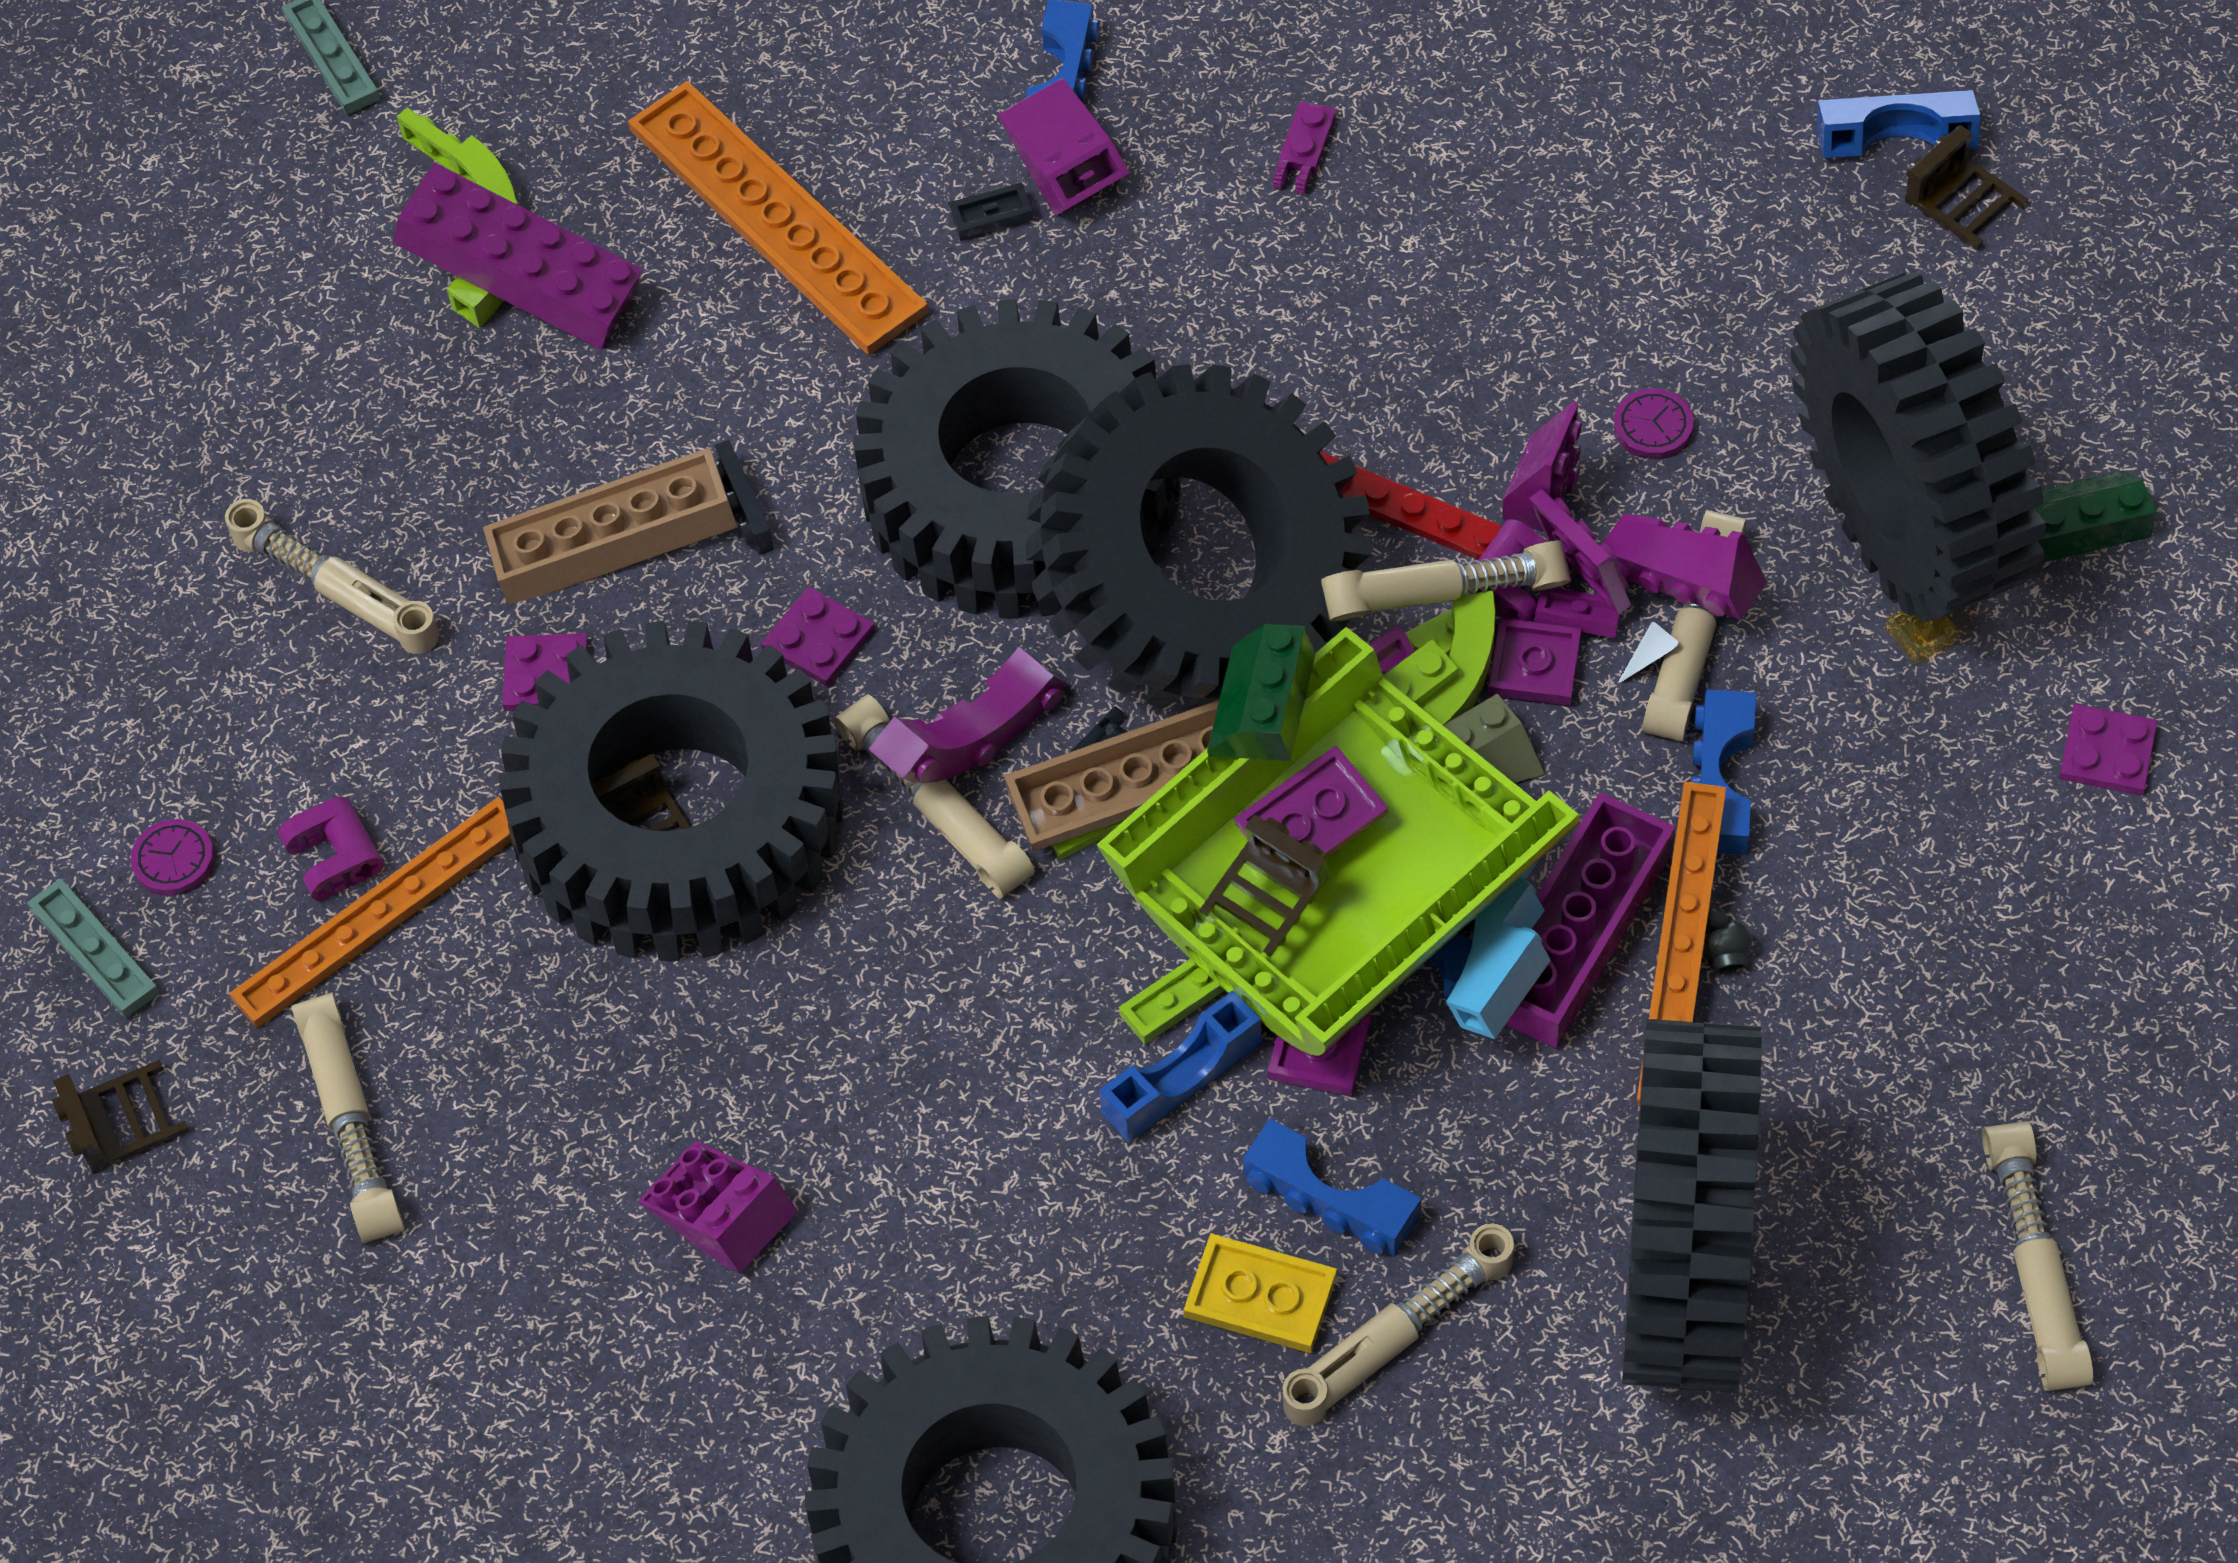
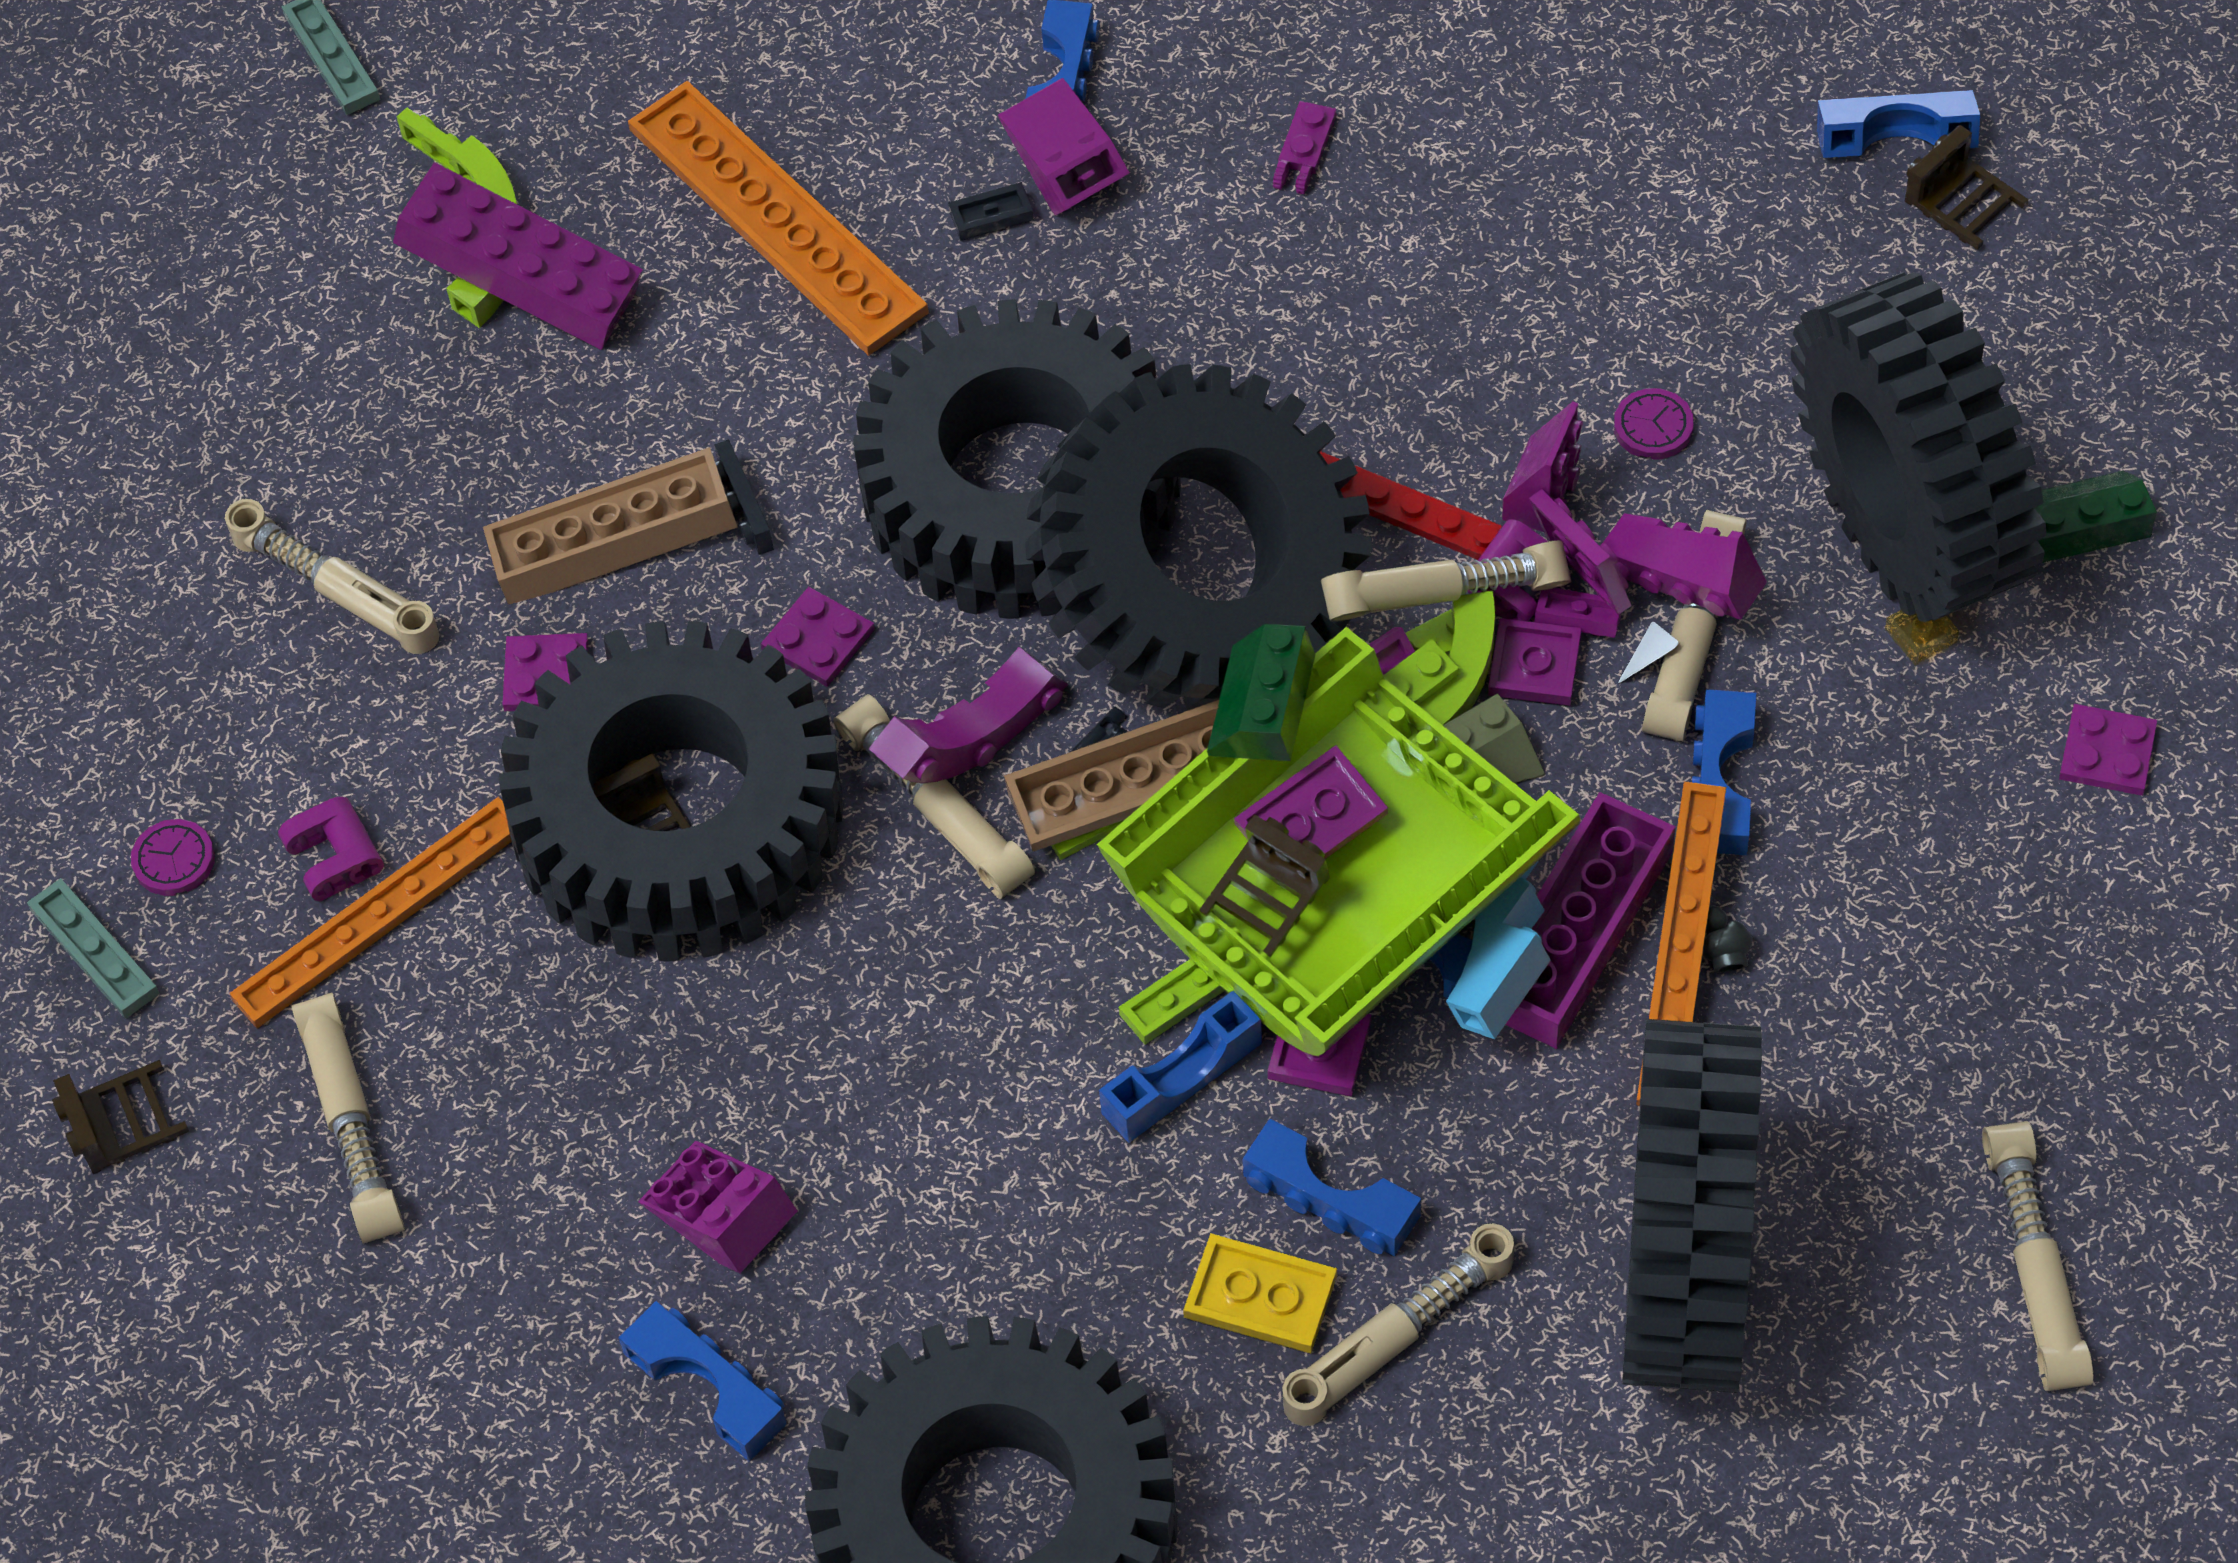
(665, 1346): none -> blue arch

